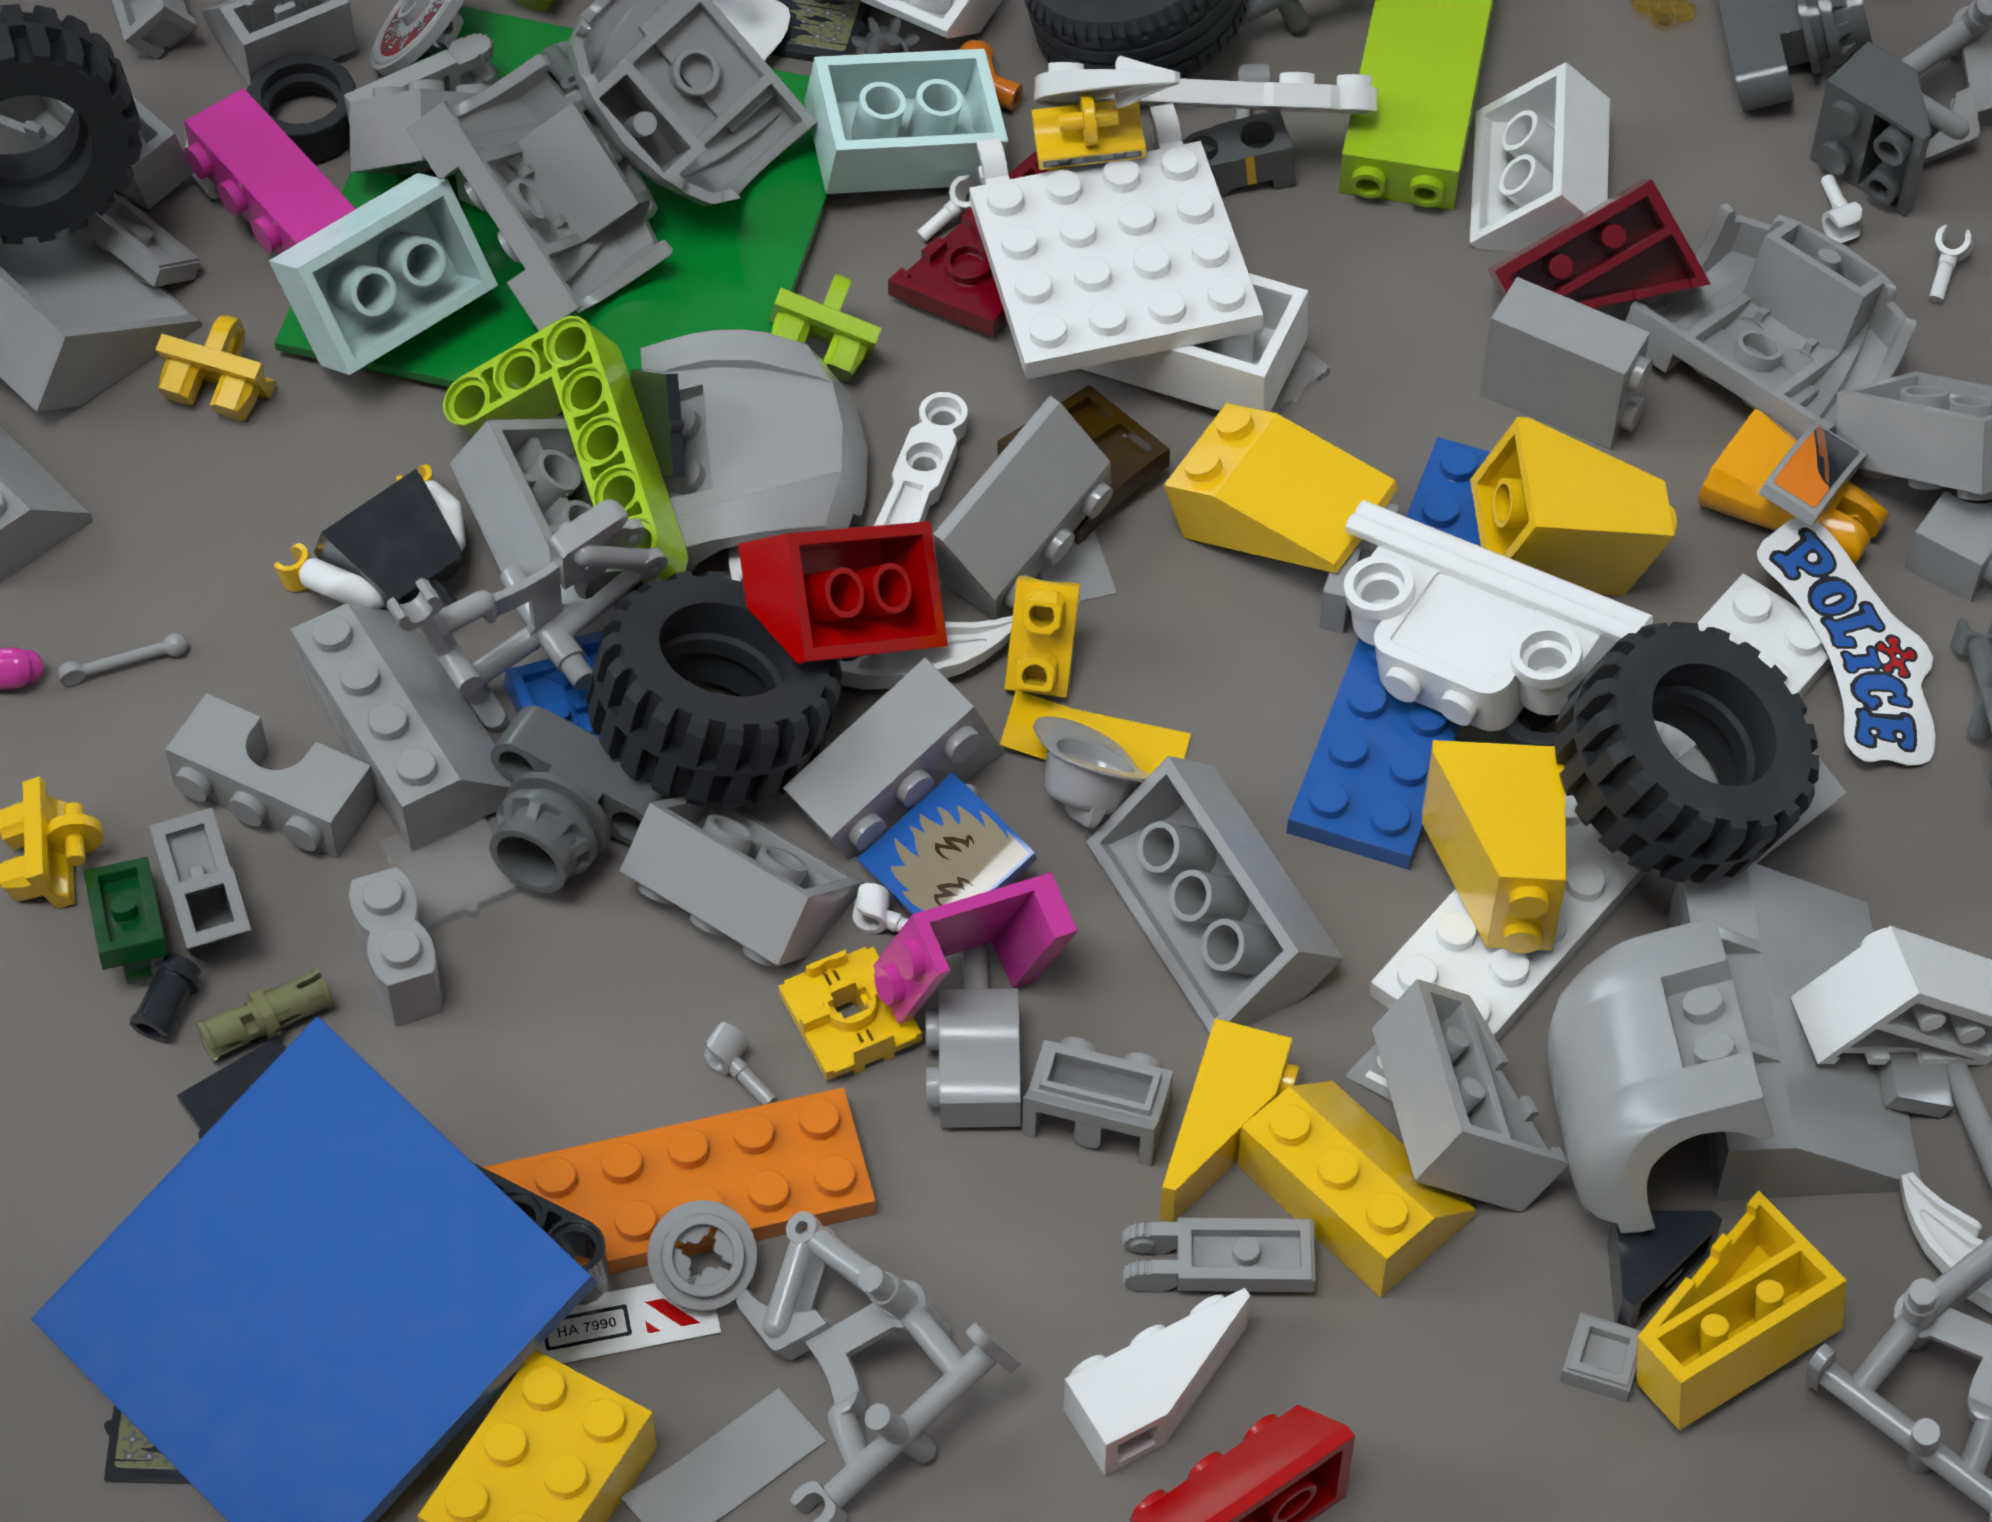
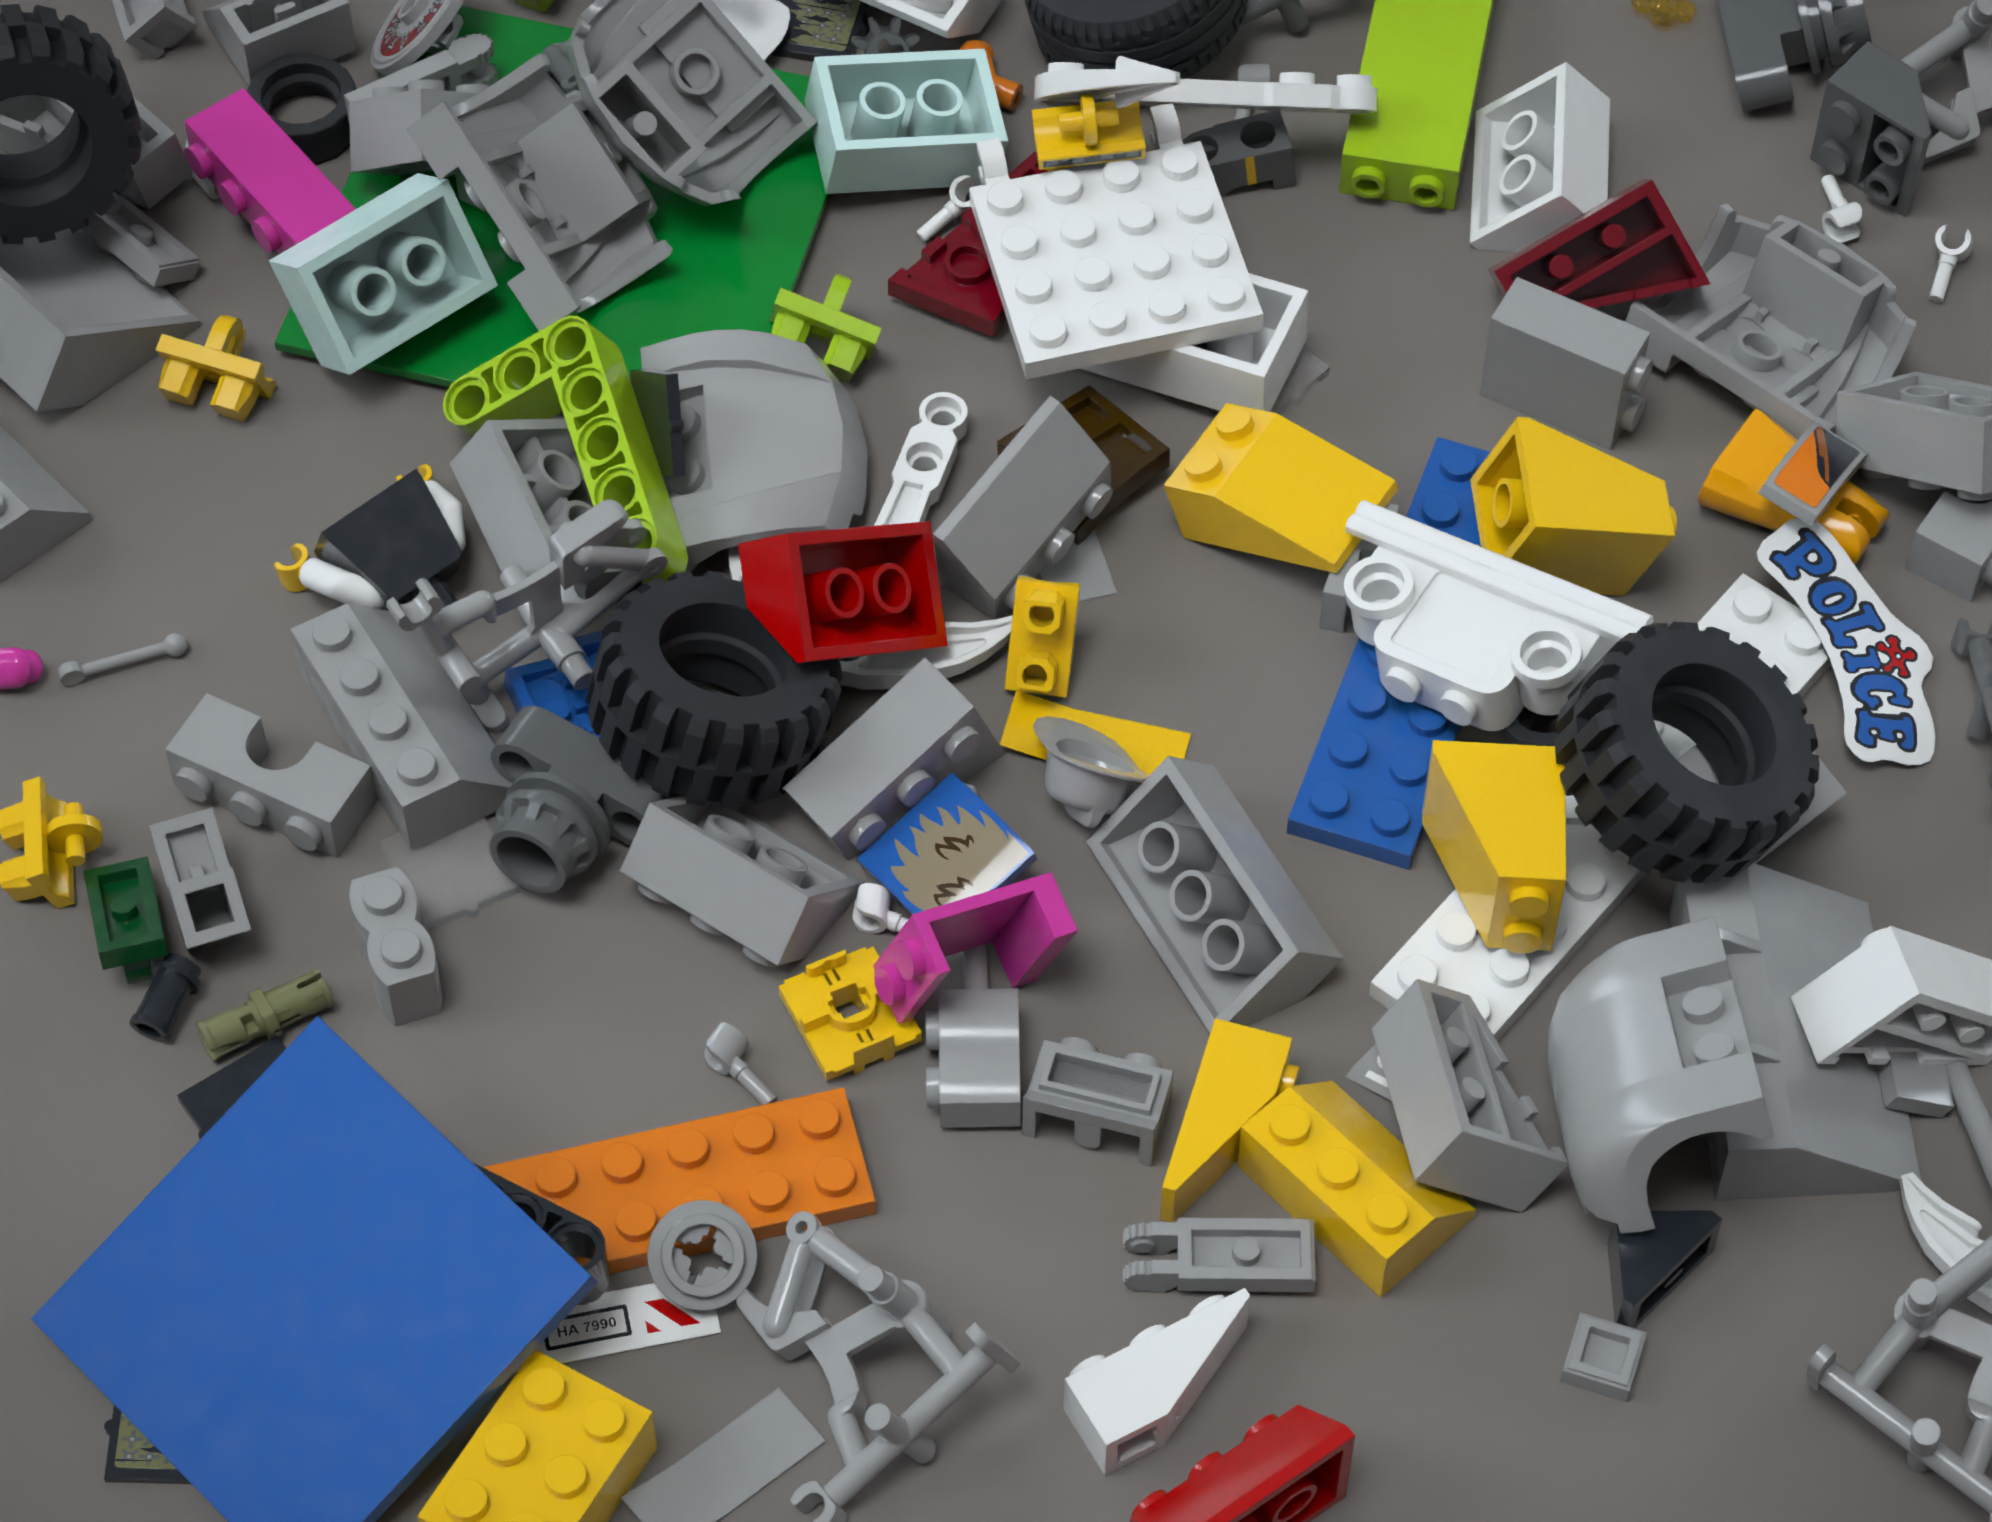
(1740, 1316): yellow wedge -> none

